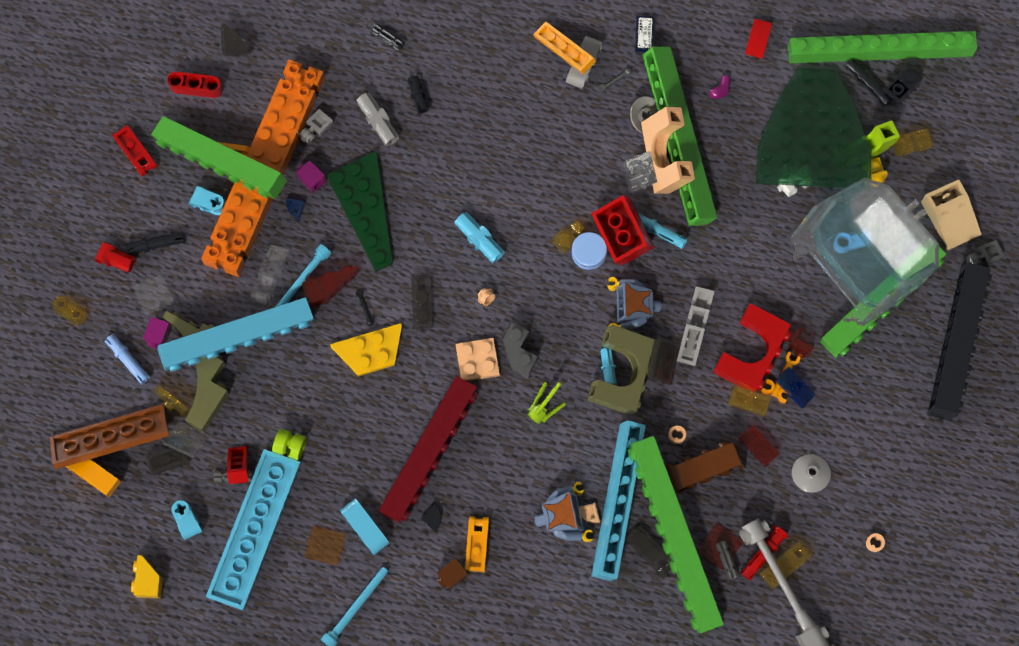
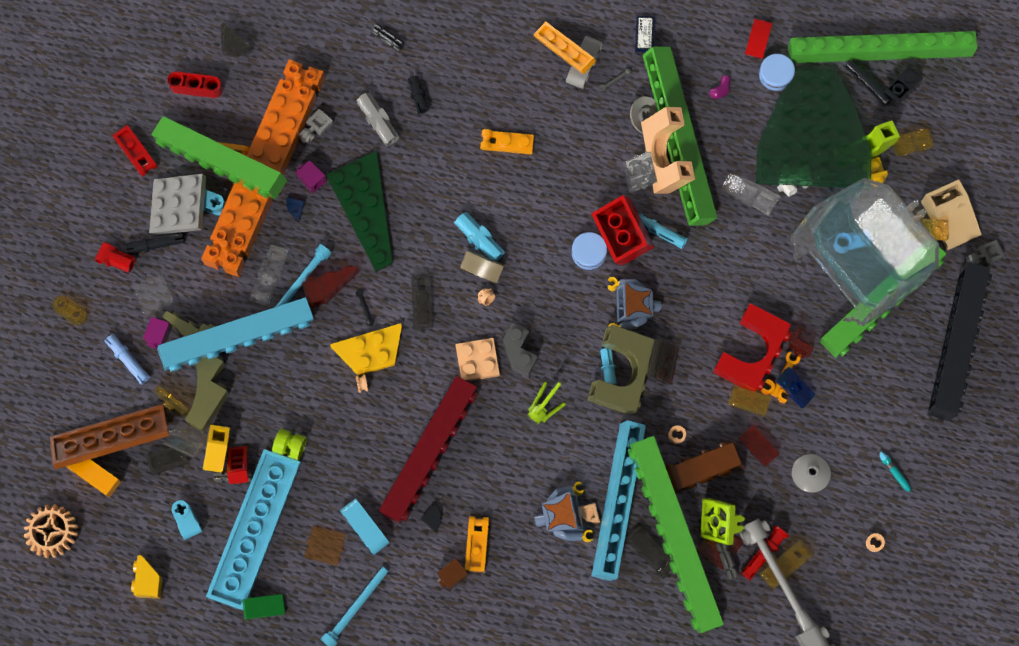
(50, 538): none -> light nougat gear
(177, 204): none -> light grey plate
(216, 448): none -> yellow slope
(263, 606): none -> green tile
(362, 382): none -> light nougat bush
(481, 266): none -> dark tan slope
(507, 142): none -> light orange plate
(565, 239): clear yellow plate -> none
(695, 326): light grey slope -> none
(720, 522): none -> lime piece
(750, 193): none -> clear slope
(776, 72): none -> light blue head
(895, 472): none -> teal piece
(937, 228): none -> clear yellow plate

